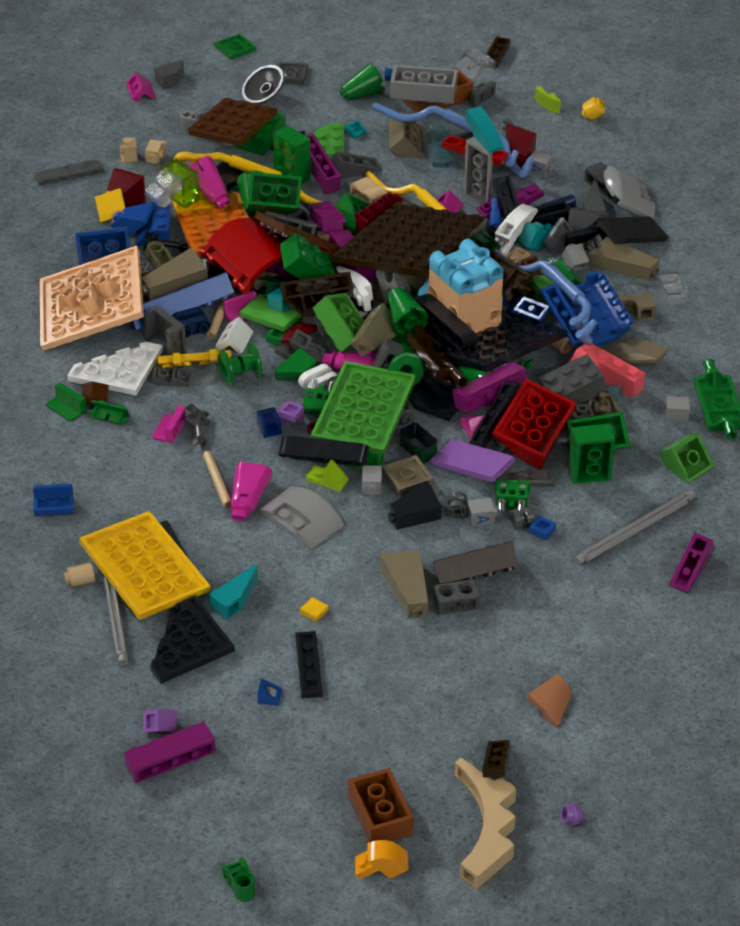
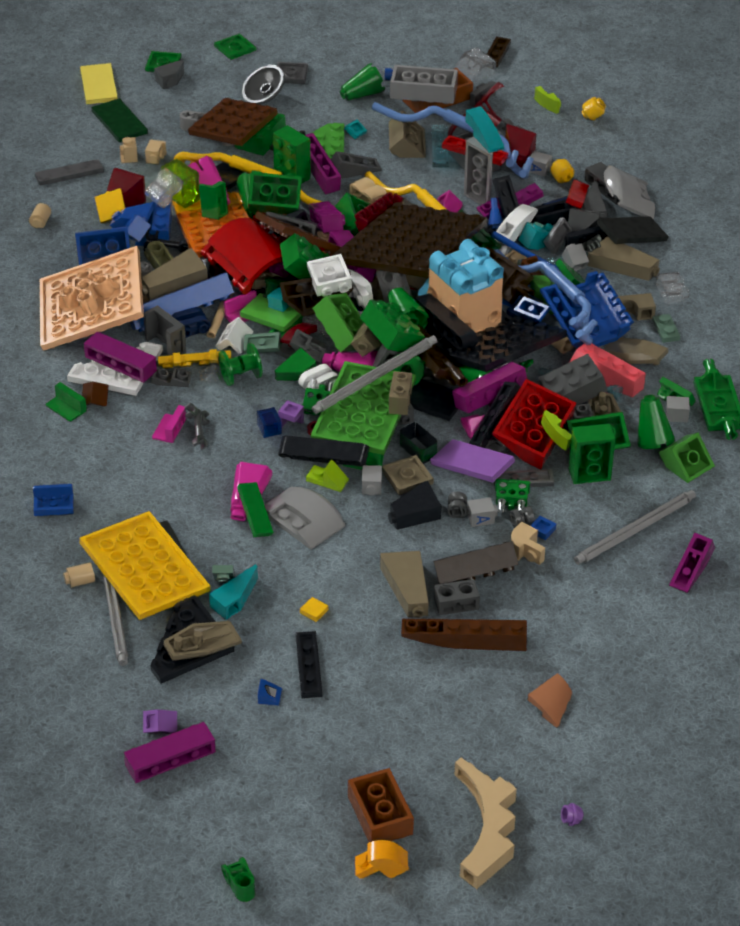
(40, 215): none -> tan brick
(98, 83): none -> light yellow tile
(117, 413): green hinge -> none
(119, 120): none -> dark green tile
(120, 357): none -> magenta brick
(137, 227): none -> blue slope
(139, 86): dark pink panel -> none
(161, 58): none -> green tile
(201, 640): none -> dark tan piece
(213, 200): none -> green panel
(217, 479): tan piece -> none
(223, 573): none -> sand green plate
(255, 509): none -> green tile
(263, 342): none -> sand green plate
(329, 275): none -> white plate
(376, 373): none -> light grey piece
(391, 325): none -> green brick
(400, 393): none -> dark tan brick
(468, 633): none -> reddish brown slope
(495, 119): none -> dark red plant
(496, 759): dark brown plate -> none
(516, 247): none -> blue piece
(526, 545): none -> tan brick
(551, 425): none -> lime slope
(562, 170): none -> yellow head
(577, 194): none -> red tile
(653, 424): none -> green cone
(666, 328): none -> sand green plate
(669, 388): none -> green hinge

